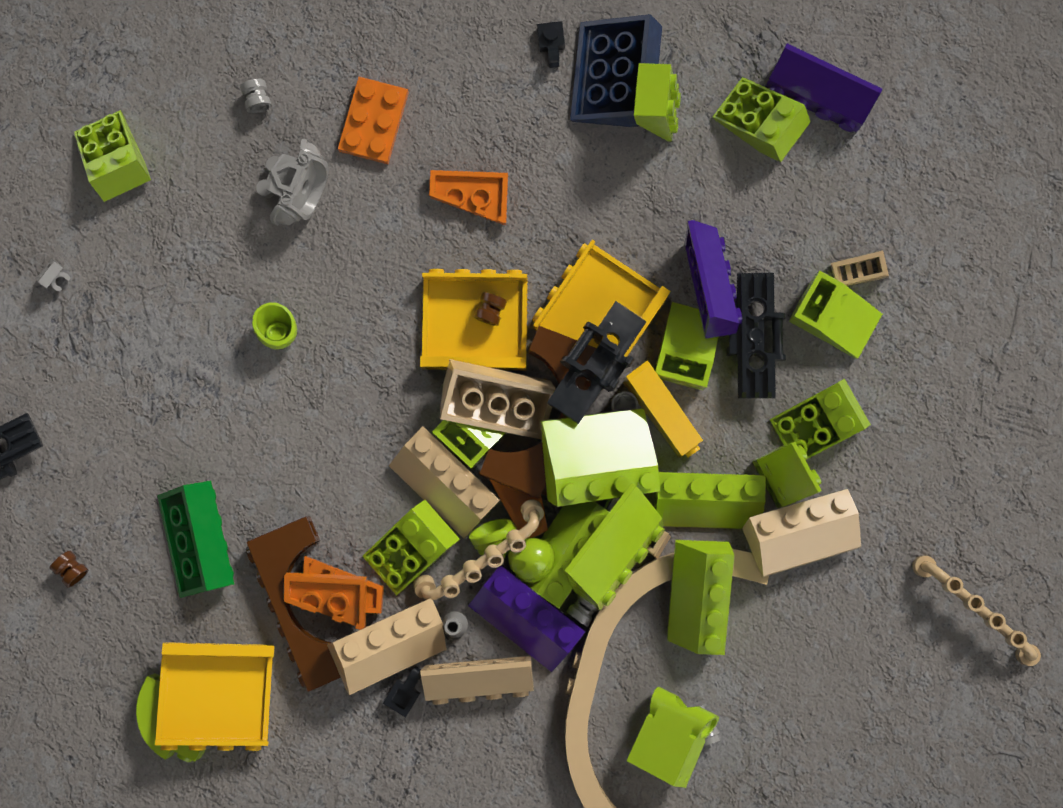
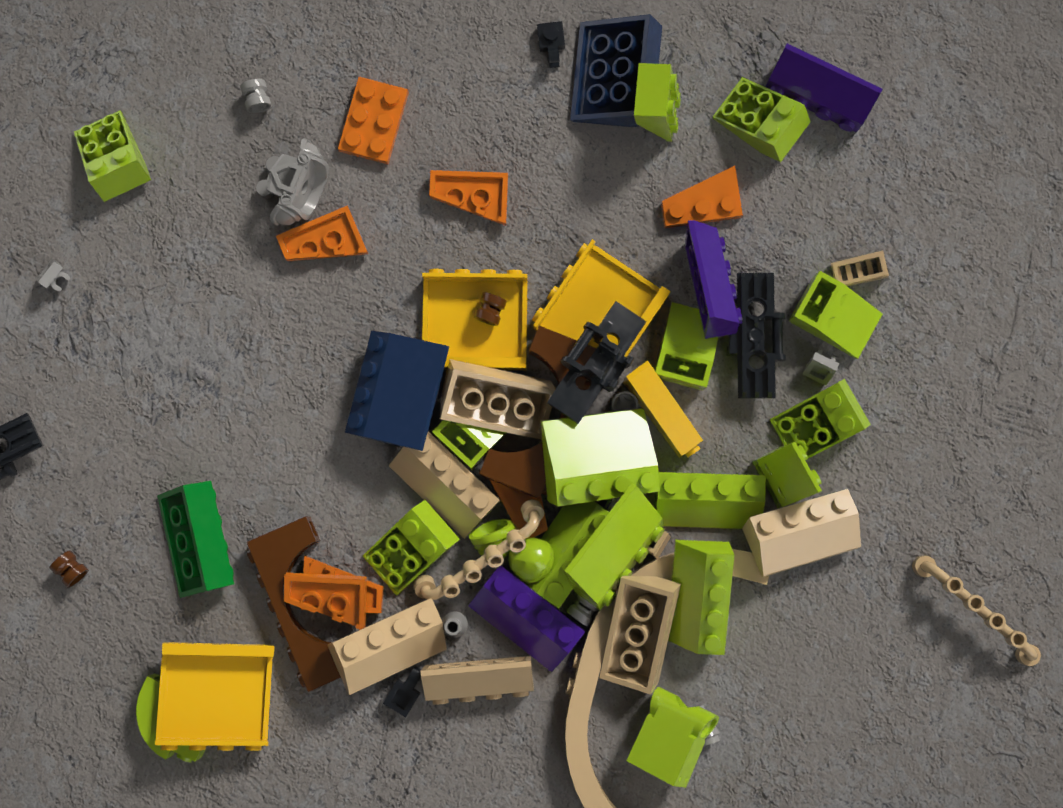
(274, 325): lime hat -> none
(323, 238): none -> orange wing
(397, 390): none -> dark blue slope
(639, 632): none -> tan slope
(705, 202): none -> orange wing
(821, 368): none -> light grey tile

